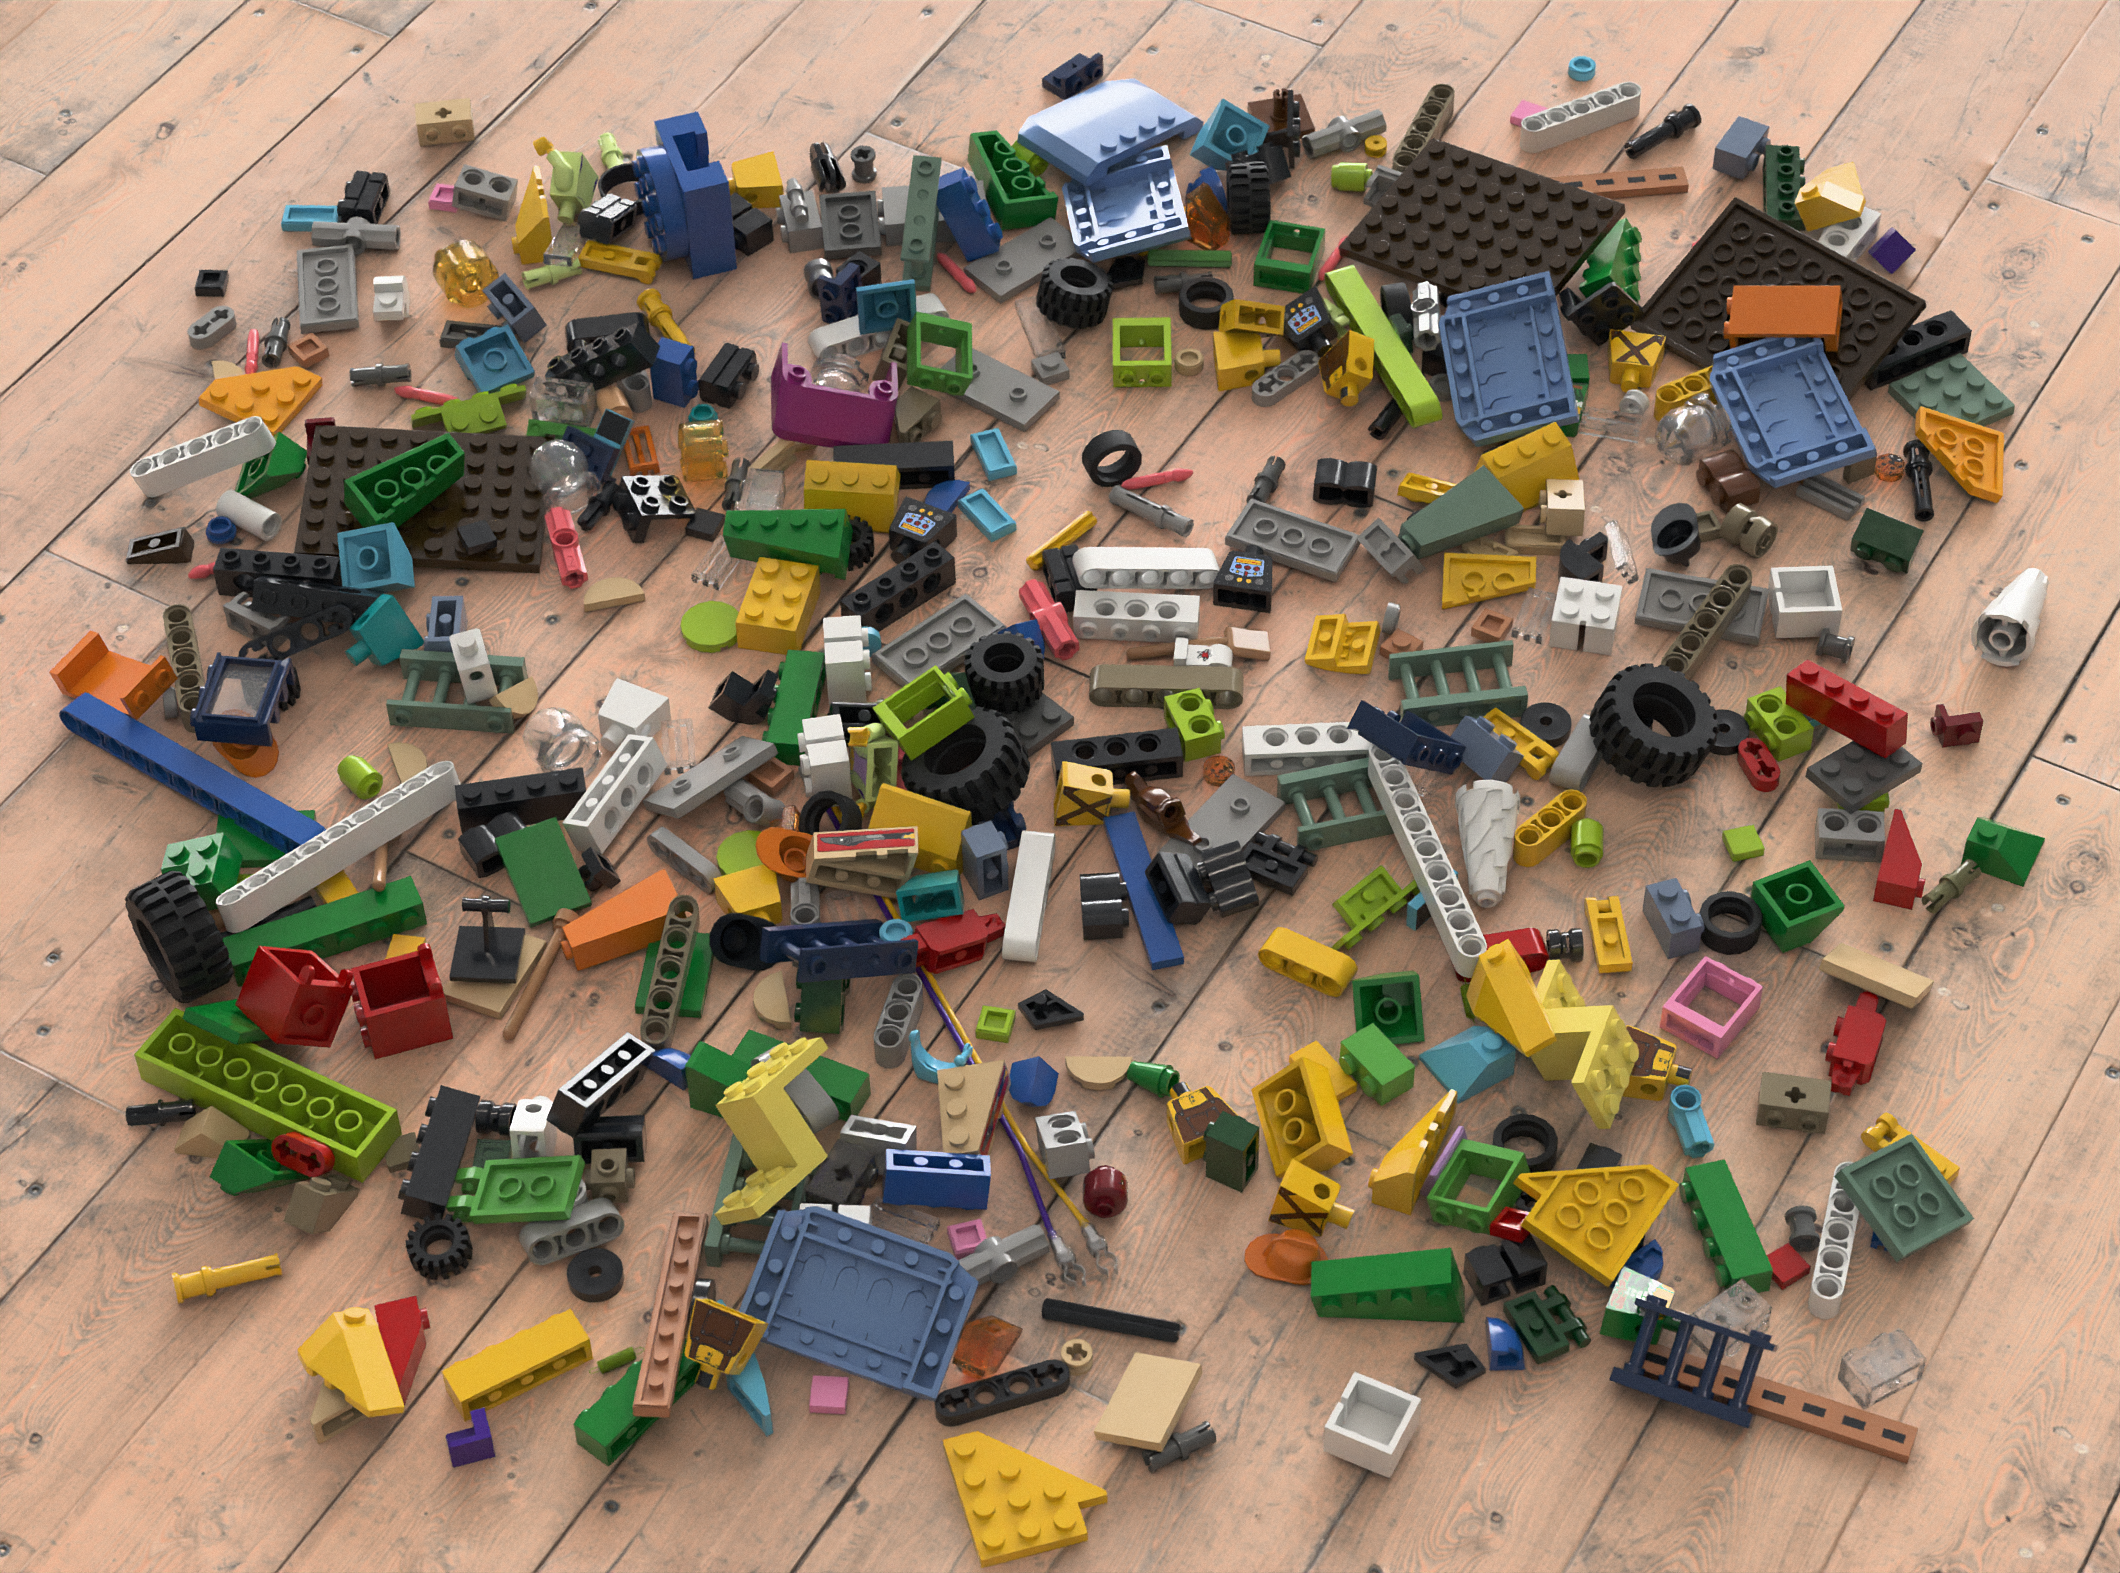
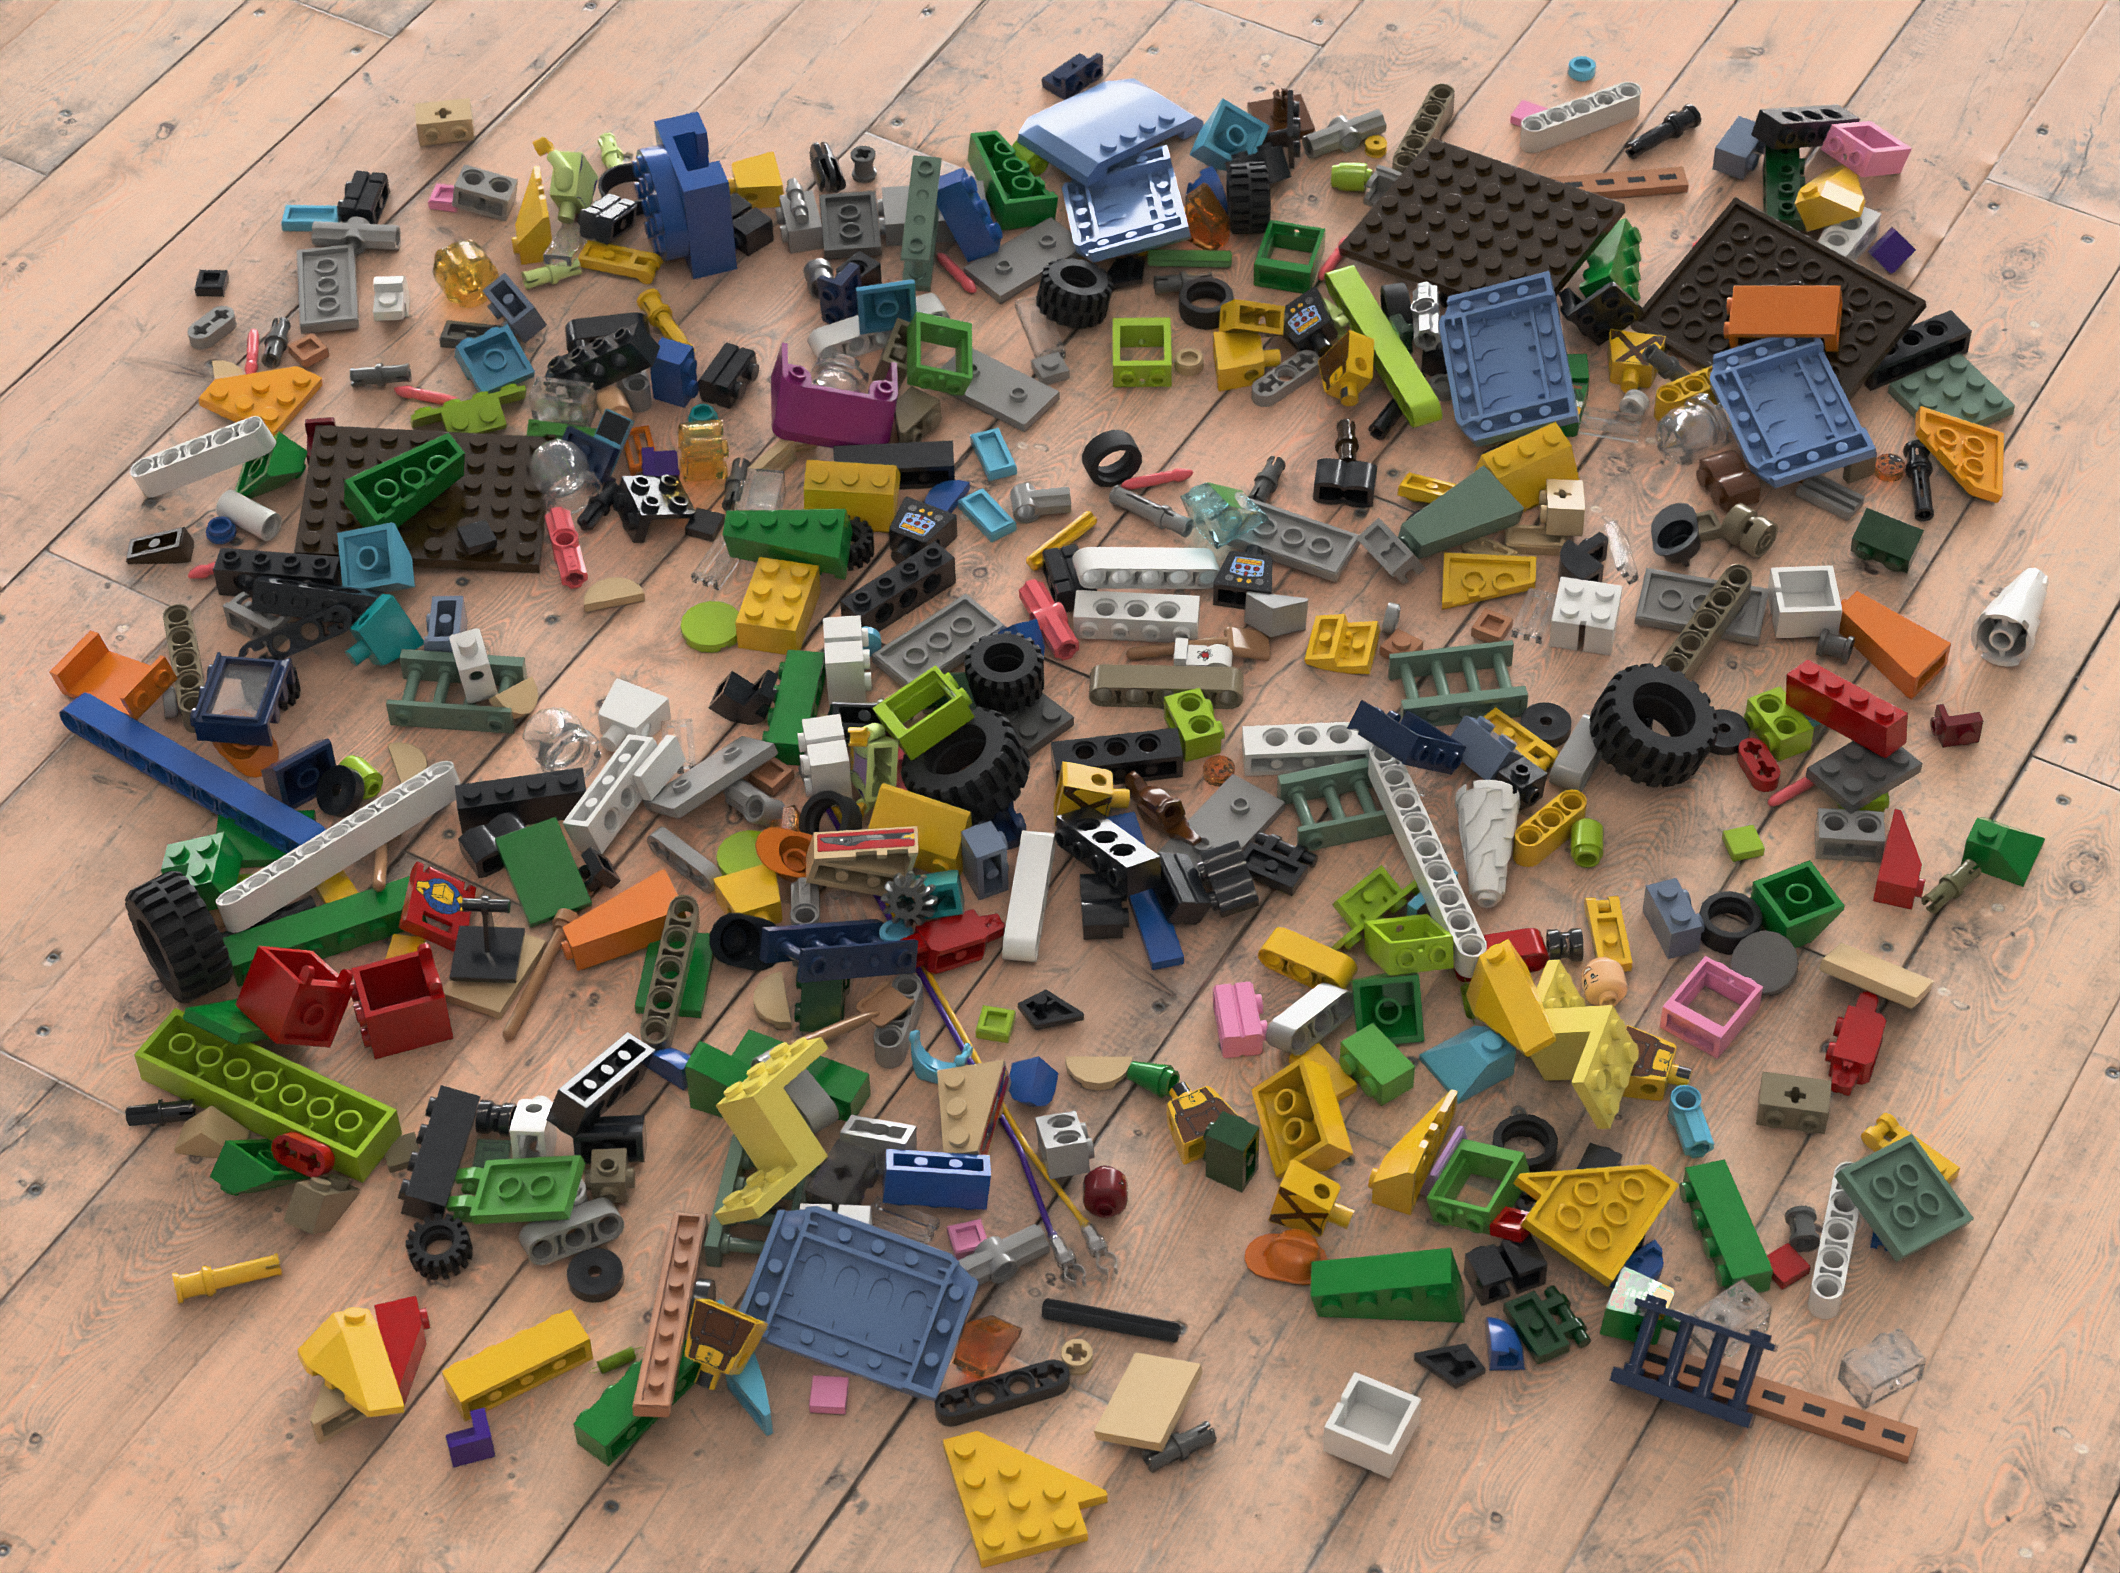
(297, 775): none -> dark blue slope
(329, 786): none -> black piece
(438, 898): none -> red container
(659, 462): none -> dark purple panel
(659, 767): none -> white tile
(878, 1007): none -> medium nougat piece
(909, 887): none -> dark grey gear
(1030, 503): none -> light grey piece
(1108, 850): none -> black brick
(1221, 512): none -> clear light blue slope
(1238, 1019): none -> bright pink brick
(1275, 613): none -> light grey slope
(1310, 1019): none -> light grey beam
(1346, 443): none -> dark brown pin
(1416, 948): none -> lime window
(1525, 778): none -> black brick
(1604, 982): none -> light nougat head
(1667, 366): none -> dark grey pin
(1767, 960): none -> dark grey tile
(1790, 792): none -> coral piece
(1798, 125): none -> black brick
(1867, 148): none -> bright pink window
(1893, 643): none -> orange slope

